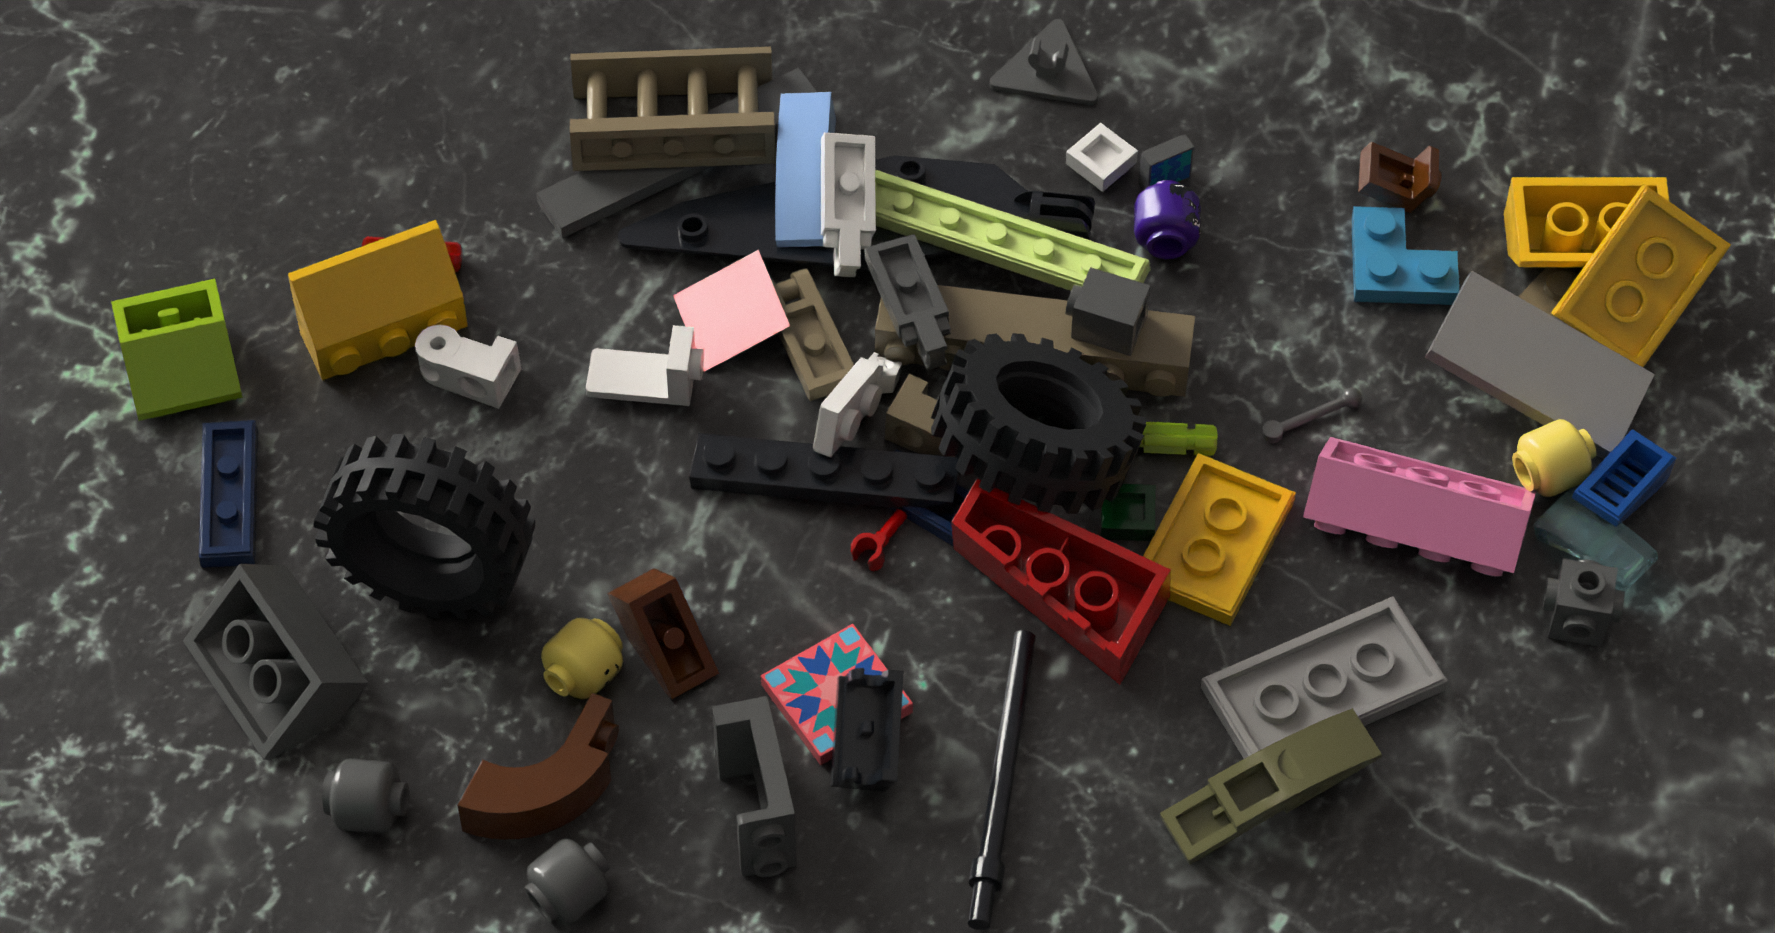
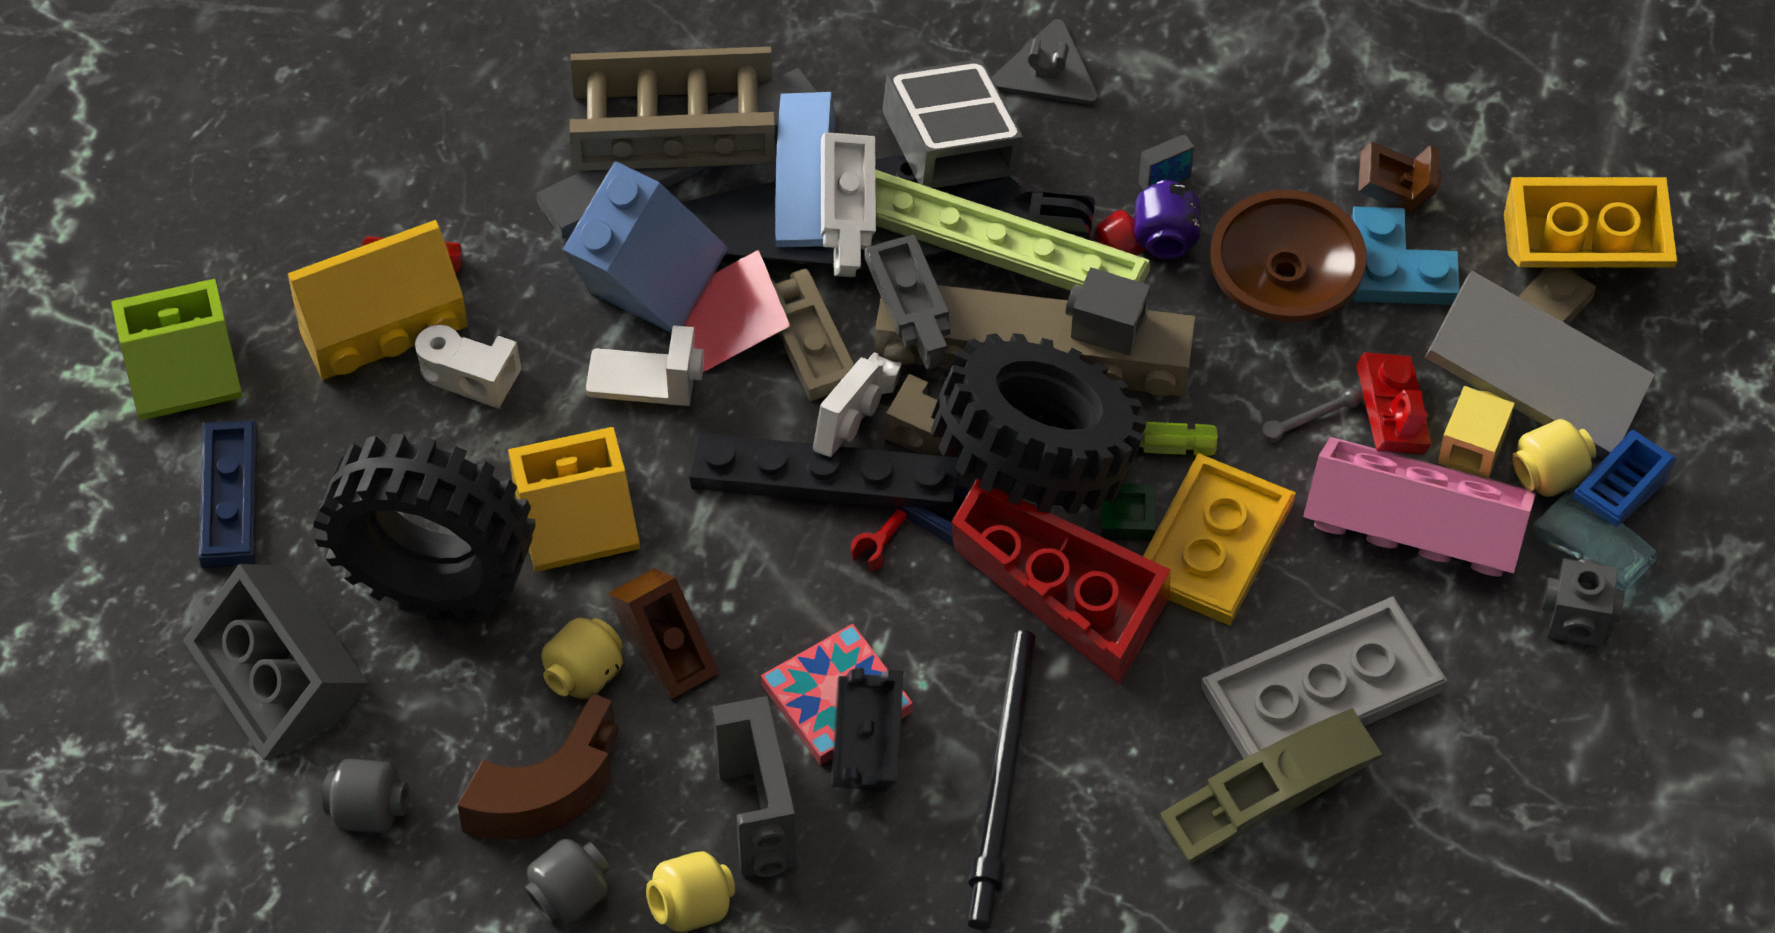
(576, 498): none -> yellow slope
(643, 249): none -> medium blue slope
(690, 891): none -> light yellow head
(952, 124): none -> dark grey brick
(1101, 157): white plate -> none
(1118, 233): none -> red piece
(1290, 236): none -> reddish brown dish
(1394, 403): none -> red hinge
(1476, 432): none -> light yellow brick
(1641, 277): yellow tile -> none

